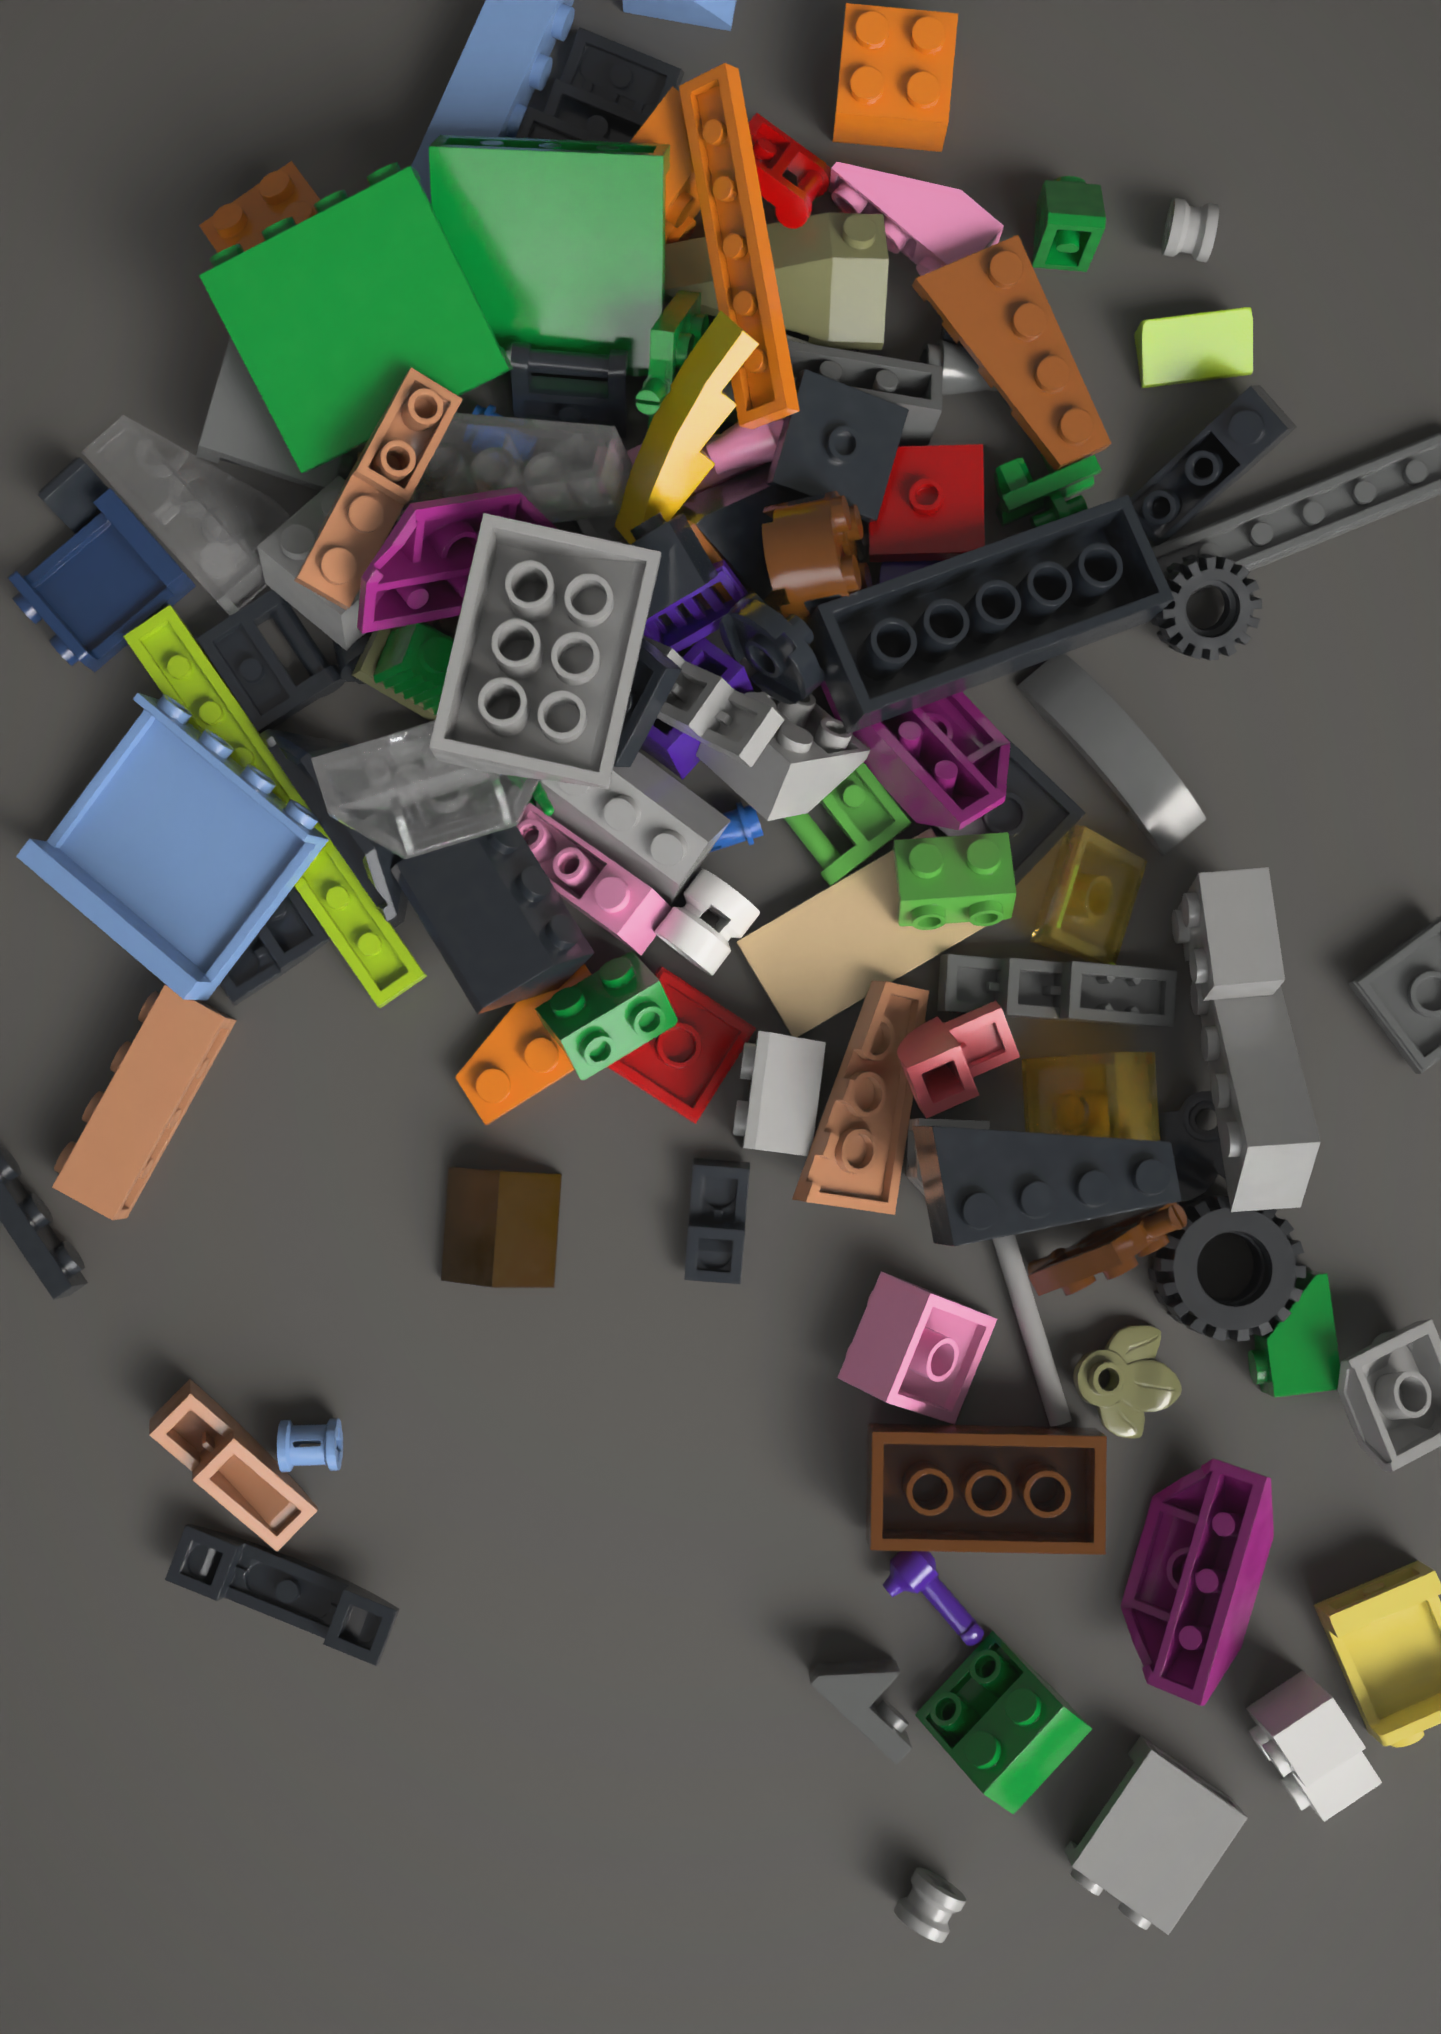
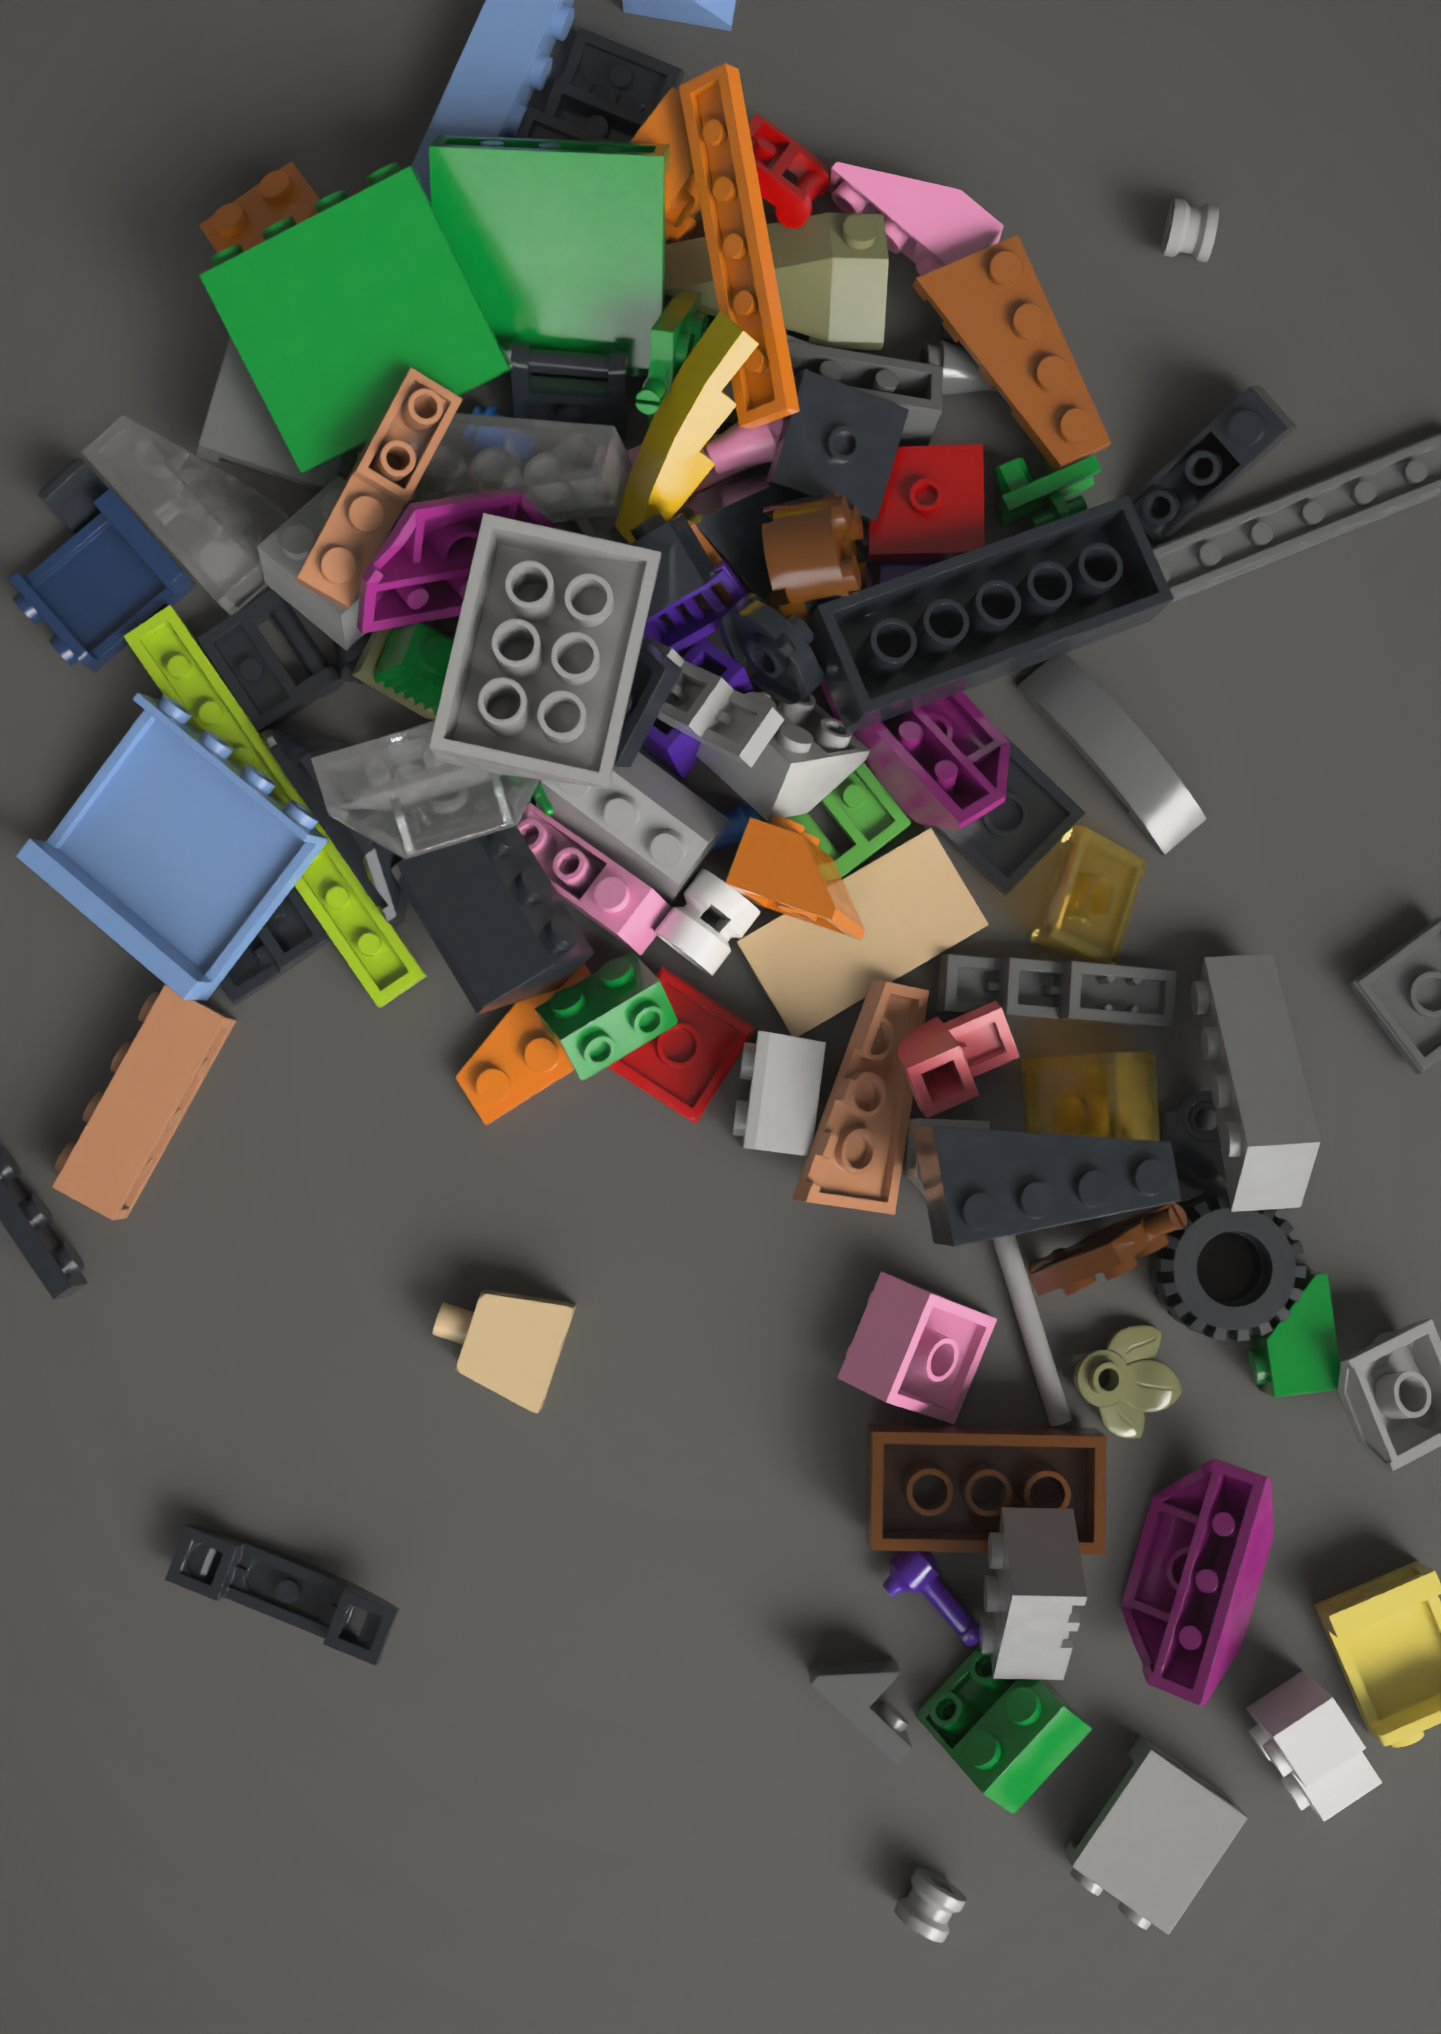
(231, 1465): nougat slope -> none
(292, 1436): medium blue bush -> none
(501, 1228): dark brown slope -> none
(508, 1342): none -> tan torso
(717, 1221): black slope -> none
(791, 875): none -> orange slope
(895, 77): orange brick -> none
(954, 880): bright green bracket -> none
(1032, 1593): none -> light grey wedge
(1068, 224): green slope -> none
(1195, 347): lime slope -> none
(1230, 934): light grey brick -> none
(1237, 613): black tyre -> none

